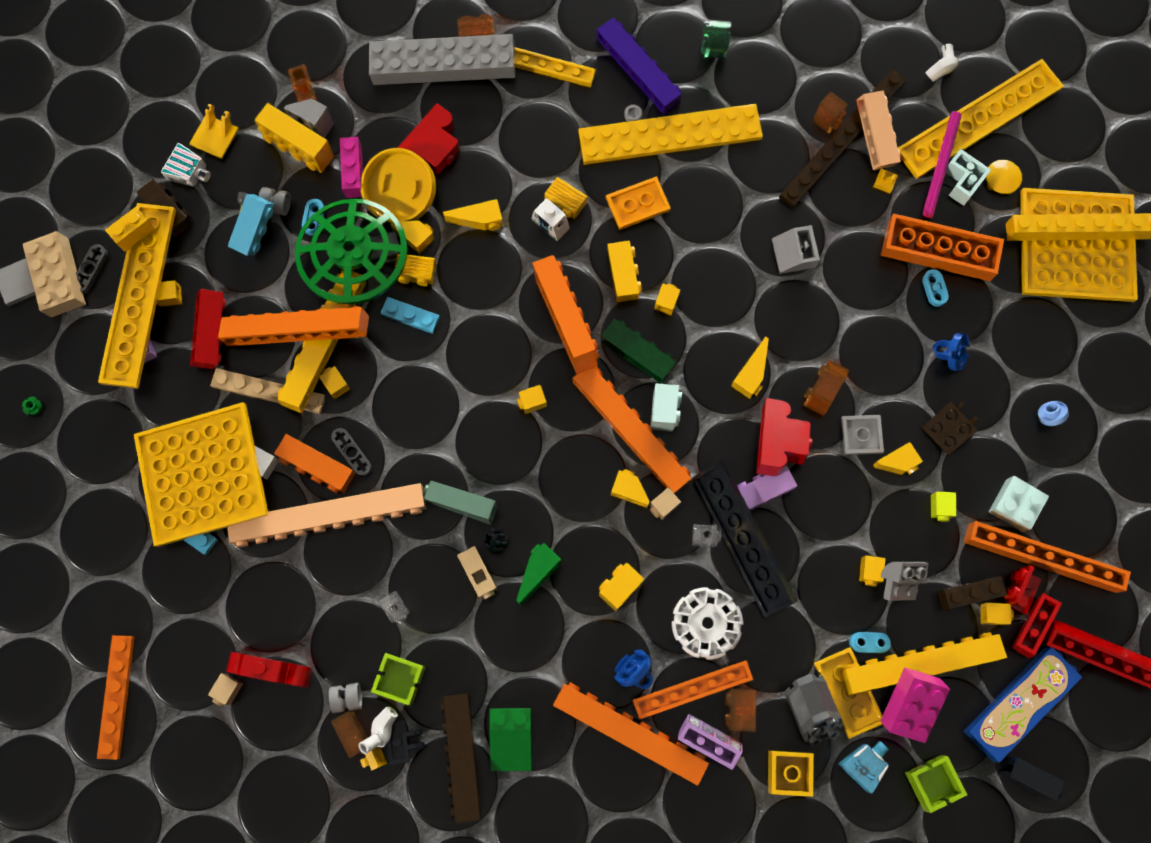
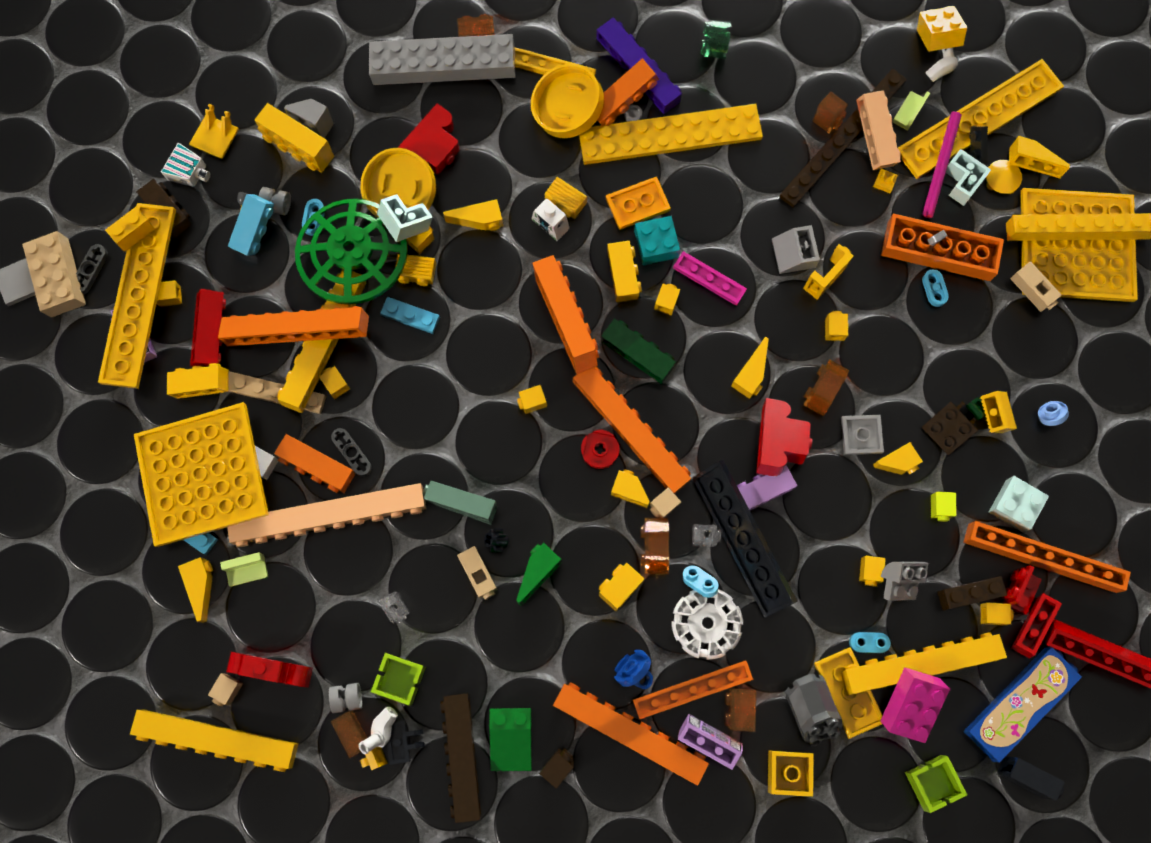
(37, 406): green plate -> none
(115, 697): orange plate -> none
(197, 381): none -> yellow brick
(198, 584): none -> yellow slope
(214, 739): none -> yellow brick
(245, 569): none -> yellowish green panel
(302, 83): clear orange brick -> none
(351, 166): dark pink brick -> none
(403, 221): none -> light aqua brick
(558, 767): none -> dark brown brick
(567, 101): none -> yellow piece
(591, 455): none -> red plate
(626, 91): none -> orange brick
(655, 545): none -> clear orange brick
(657, 240): none -> teal piece
(664, 407): light aqua brick -> none
(698, 581): none -> medium azure plate
(709, 278): none -> dark pink plate
(817, 285): none -> yellow window
(836, 326): none -> yellow brick
(866, 765): medium azure torso -> none
(910, 110): none -> yellowish green panel
(937, 238): none -> light grey tile
(941, 28): none -> yellow brick
(955, 351): blue tile -> none
(976, 408): none -> dark green tile
(979, 143): none -> black plate
(998, 412): none -> yellow brick
(1035, 157): none -> yellow slope
(1036, 287): none -> tan brick

